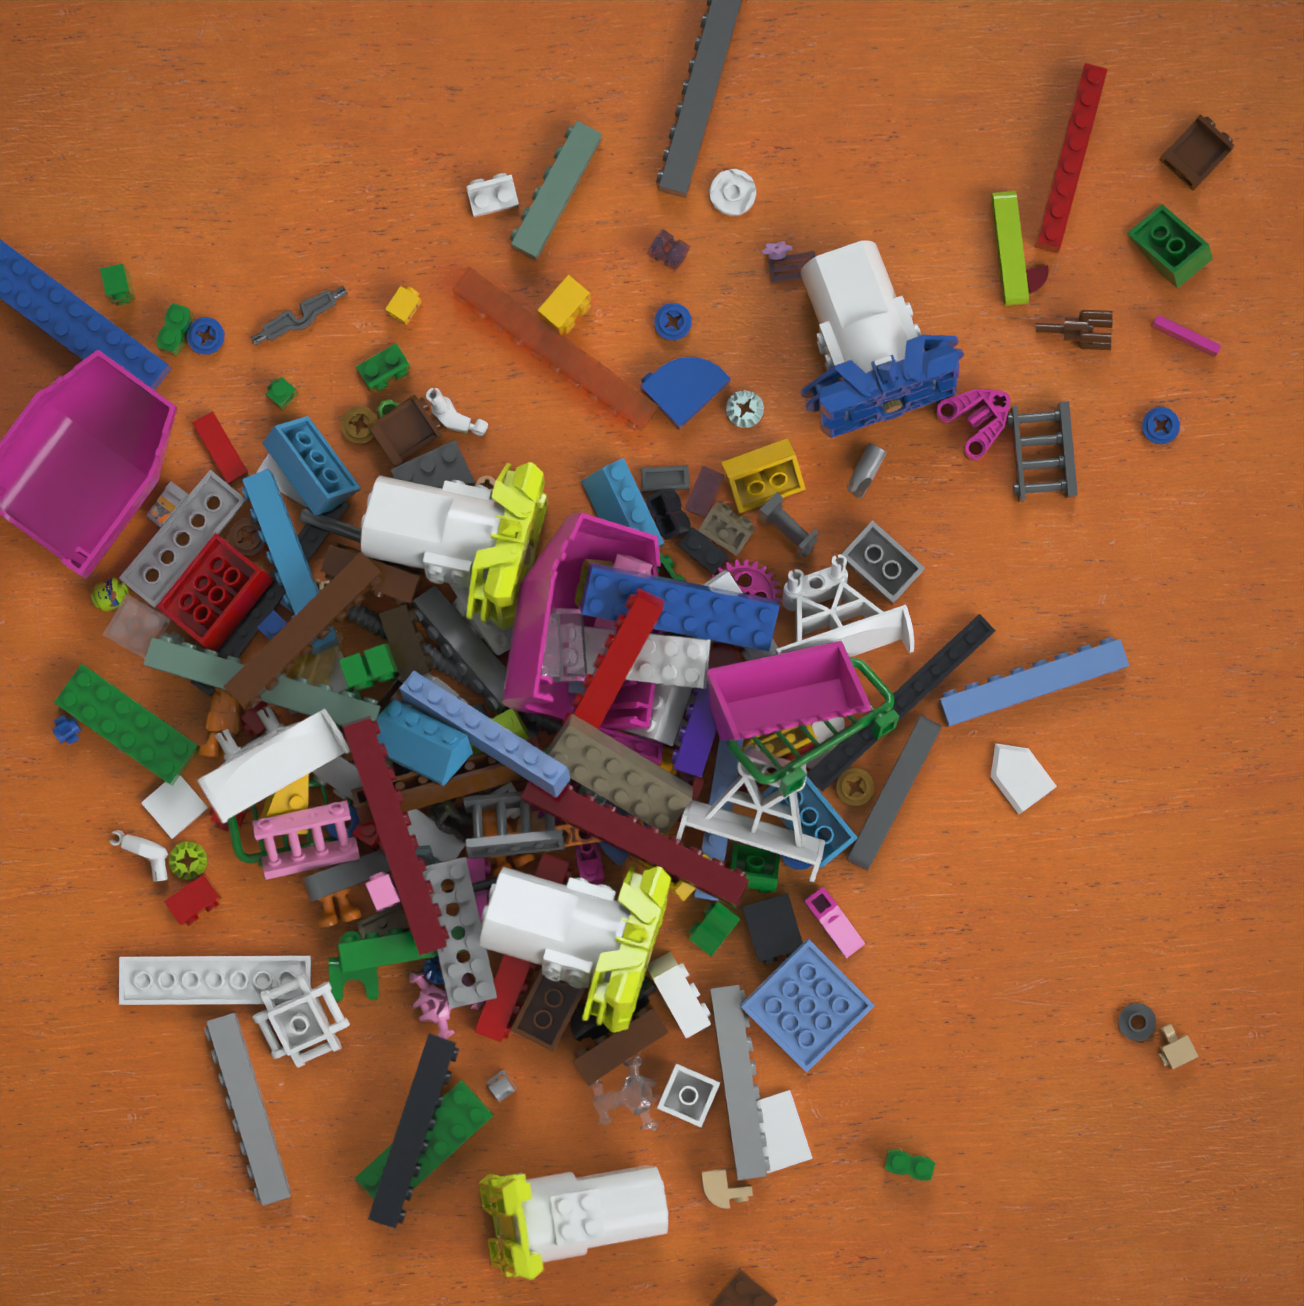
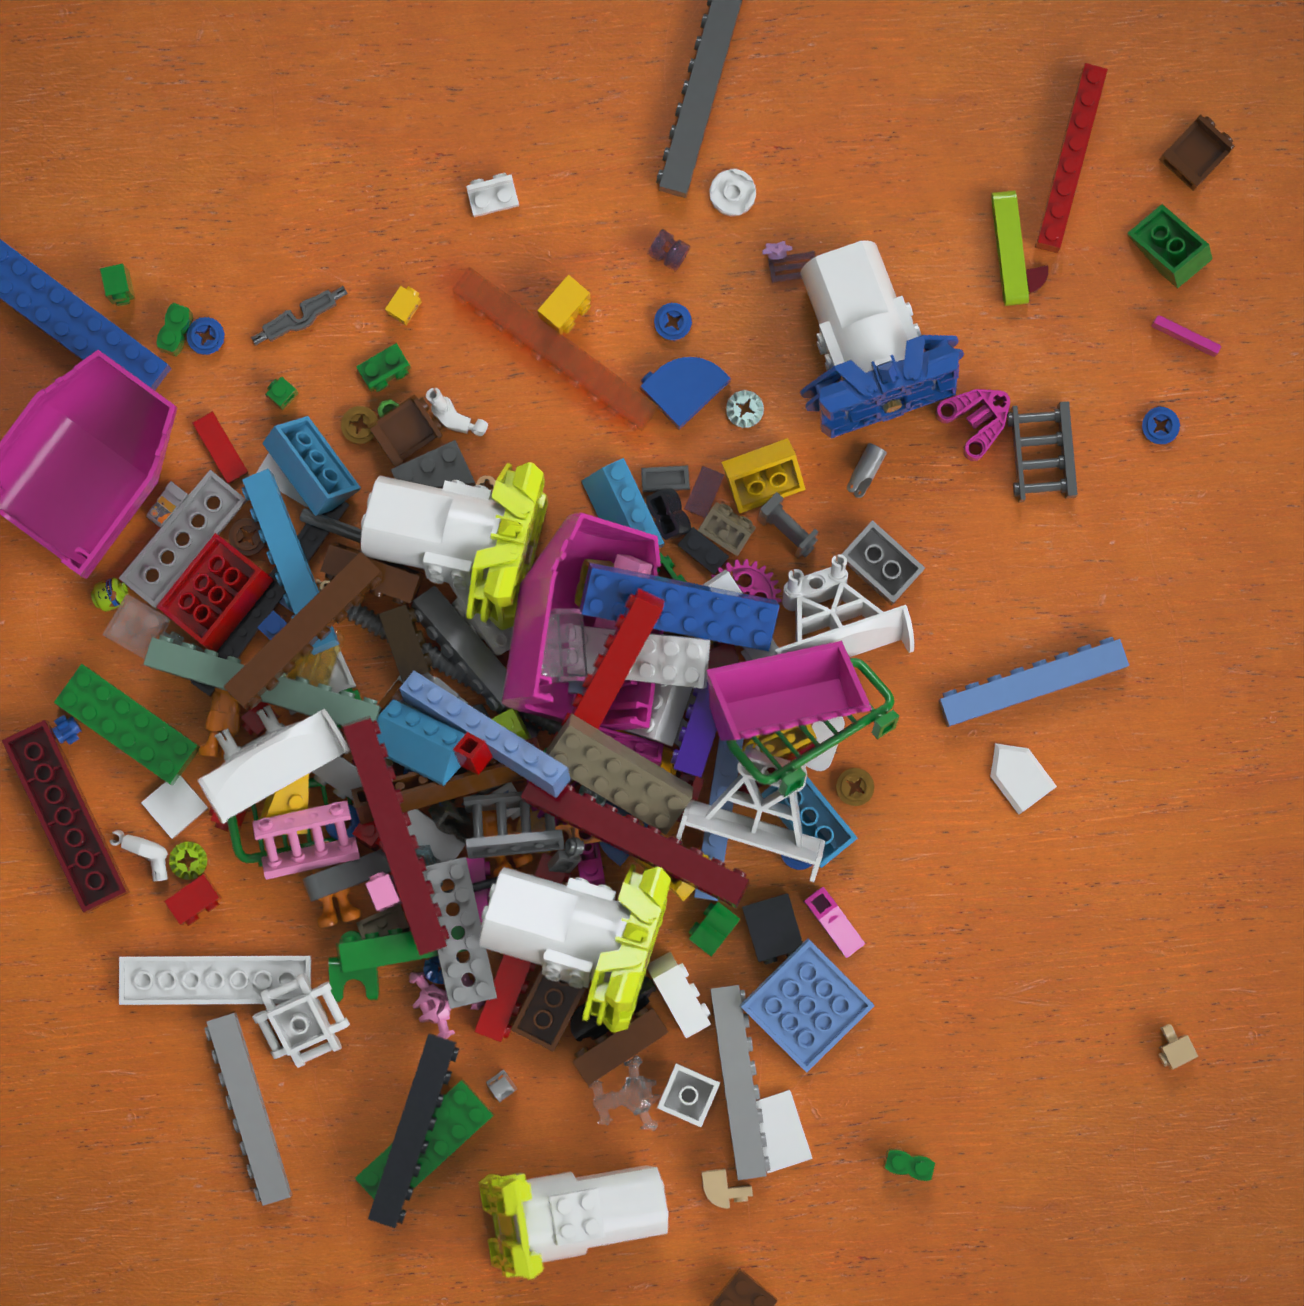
(65, 816): none -> dark red brick
(373, 666): green piece -> none
(472, 753): none -> red brick
(556, 190): sand green brick -> none
(567, 859): none -> dark grey plate
(758, 864): green brick -> none
(894, 793): dark grey beam -> none
(905, 699): black plate -> none
(1081, 329): reddish brown plant -> none
(1125, 1022): dark grey piece -> none

